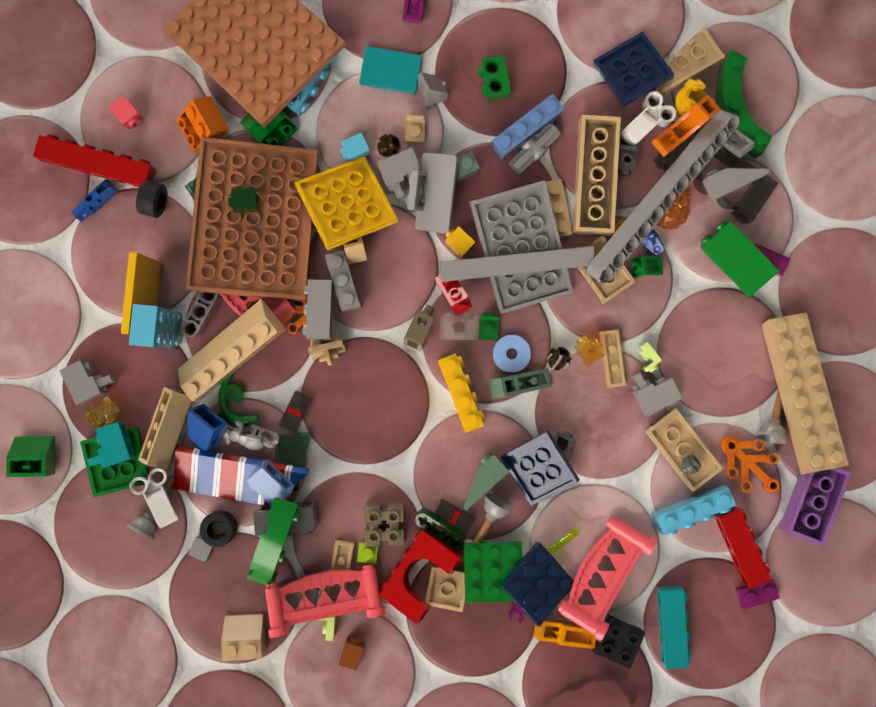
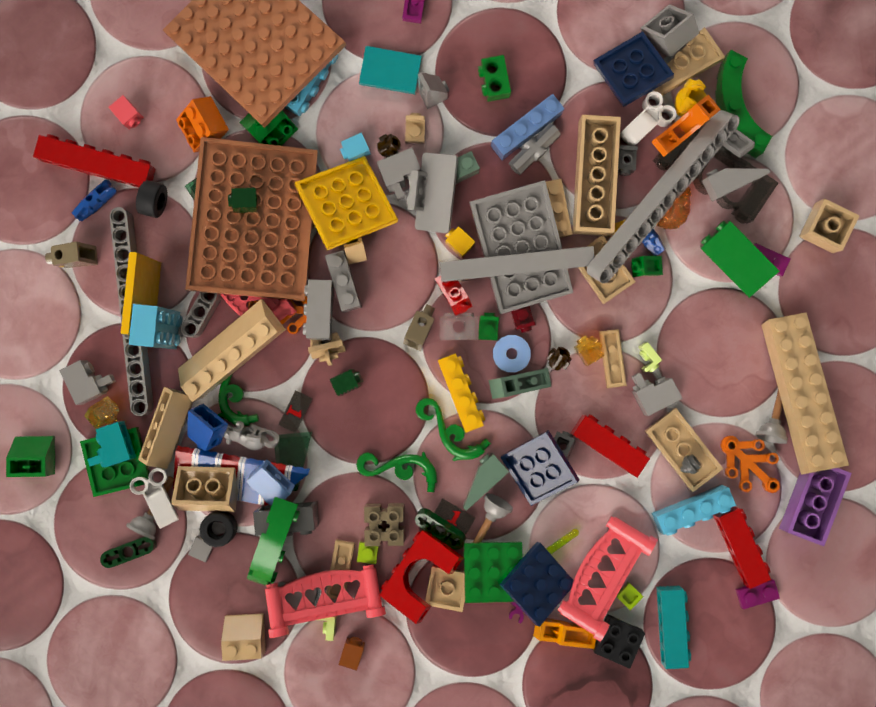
(72, 255): none -> dark tan torso
(122, 557): none -> dark green beam
(131, 359): none -> light grey beam
(205, 489): none -> tan slope
(346, 382): none -> dark green brick
(430, 471): none -> green plant
(460, 454): none -> green plant
(523, 319): none -> dark red bracket
(609, 445): none -> red brick
(629, 596): none -> lime plate
(671, 29): none -> light grey slope
(829, 226): none -> tan brick

